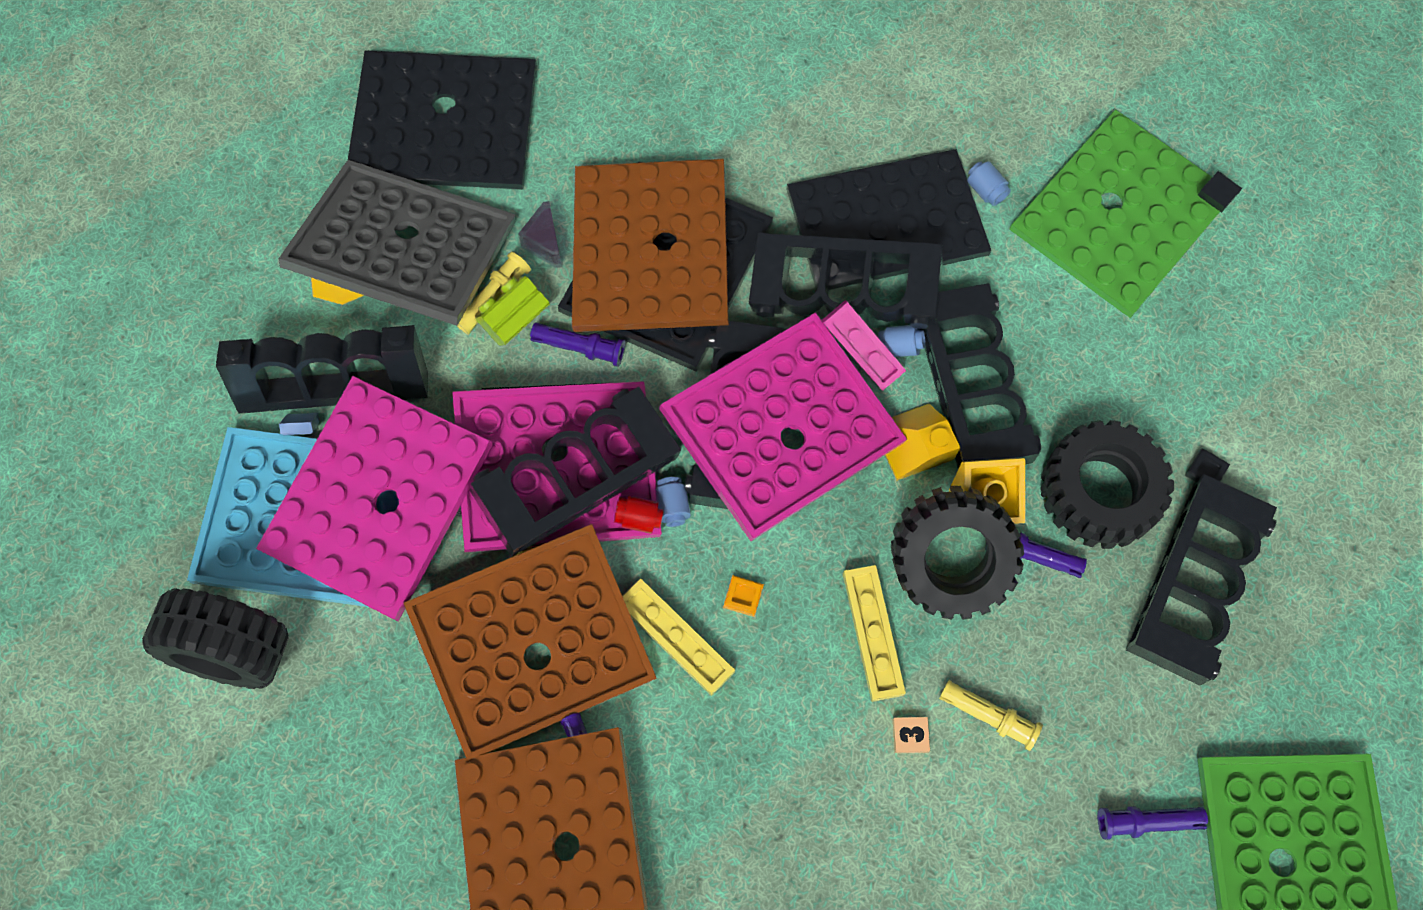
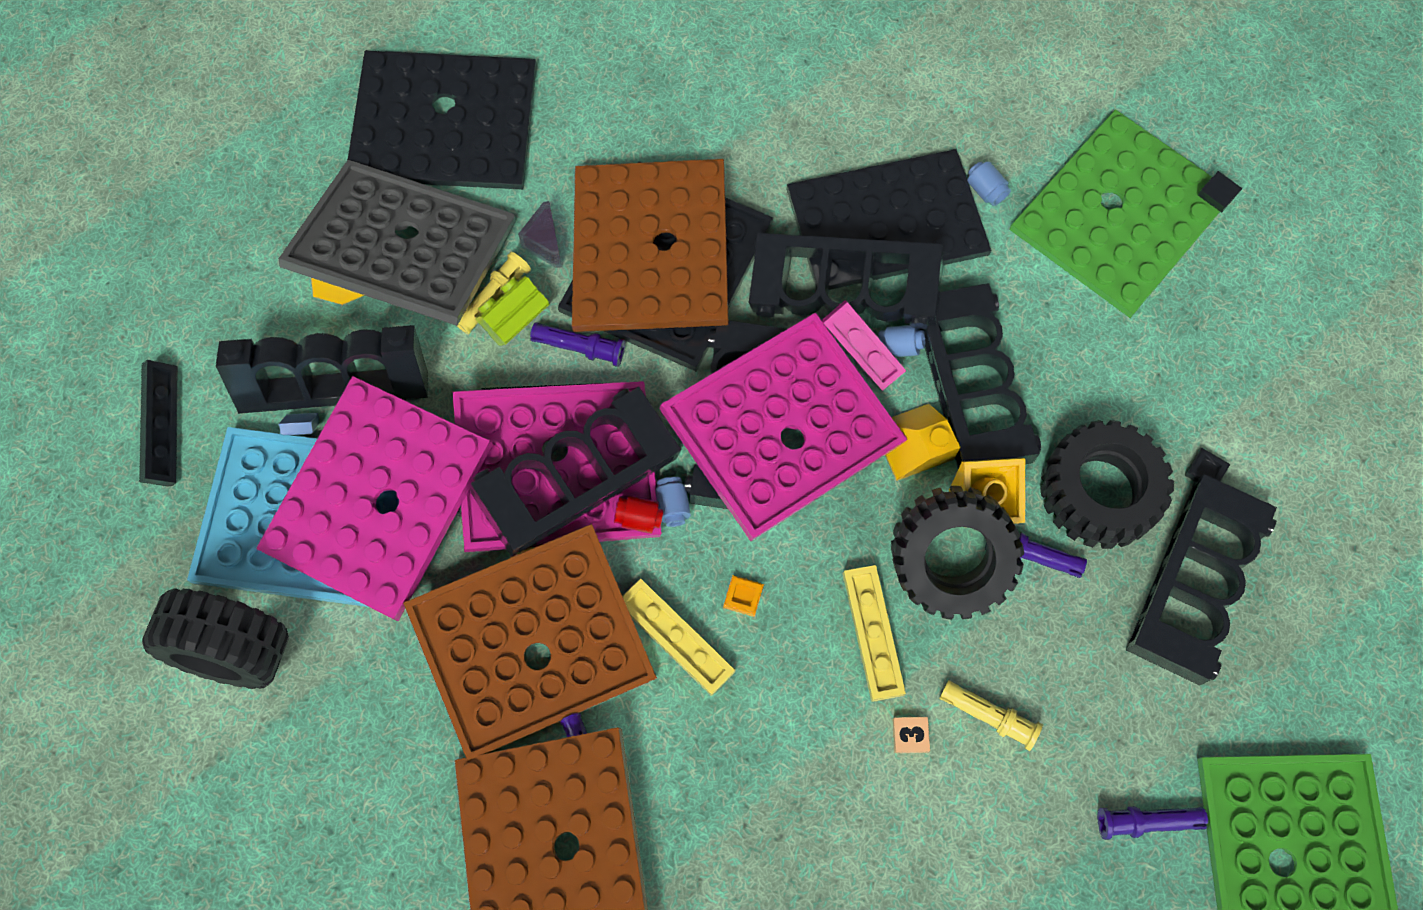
(158, 423): none -> black plate

